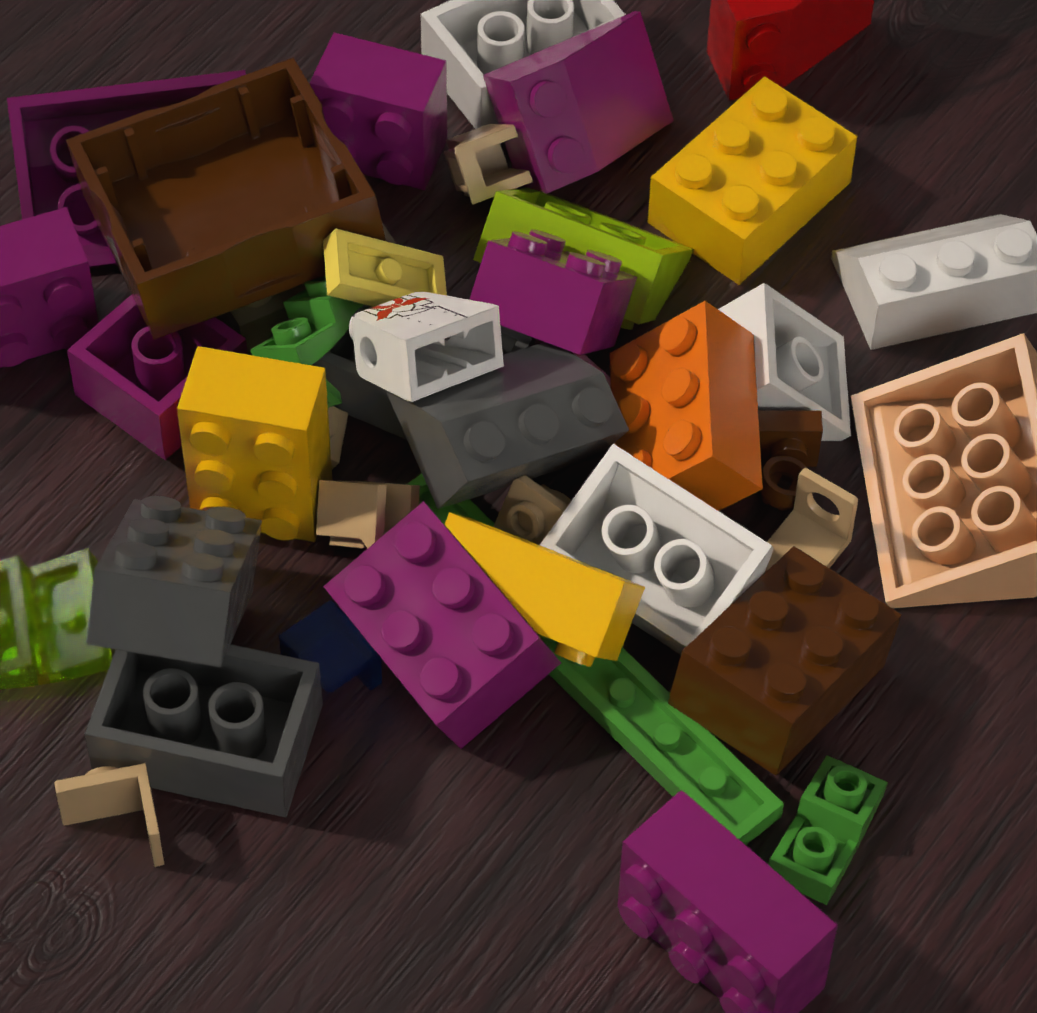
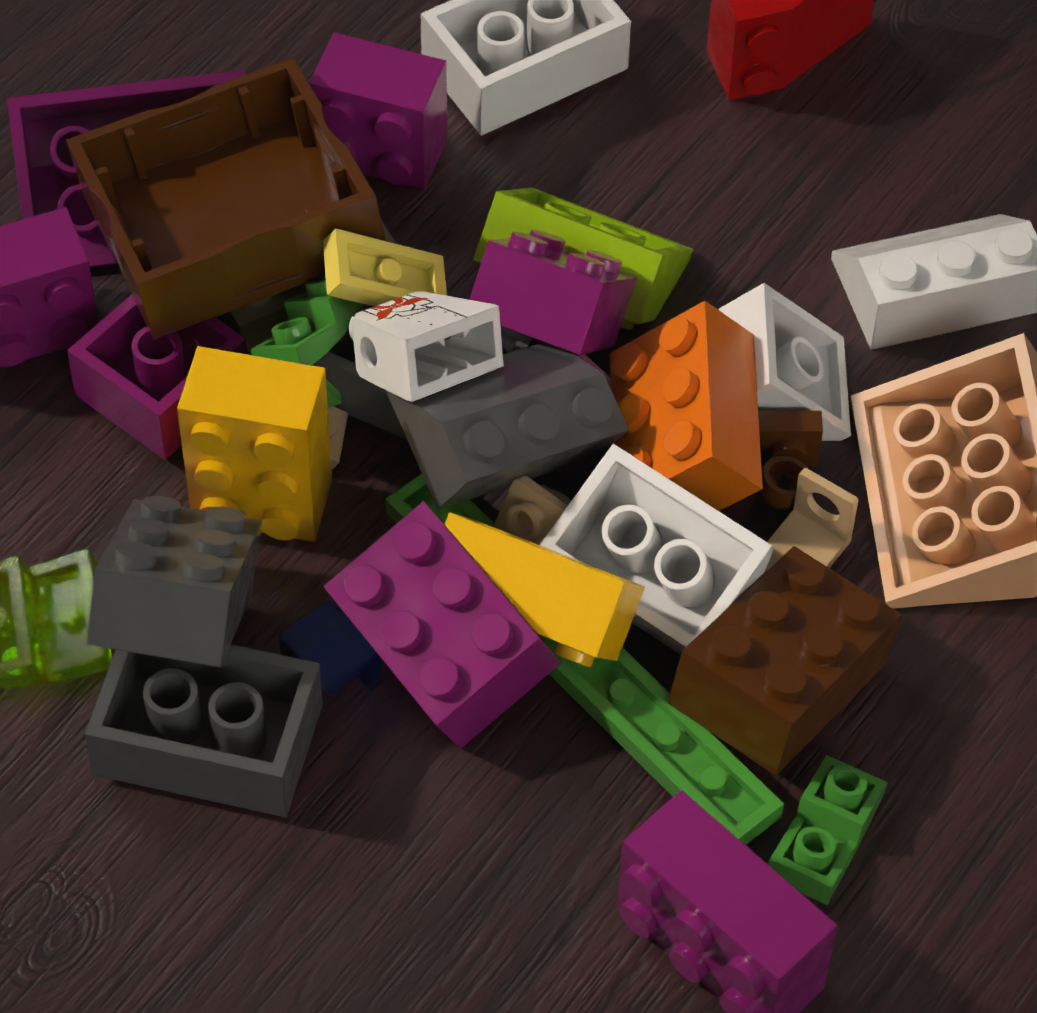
(109, 793): tan bracket -> none
(362, 510): tan window -> none
(480, 164): tan window -> none
(580, 102): magenta slope -> none
(751, 180): yellow brick -> none

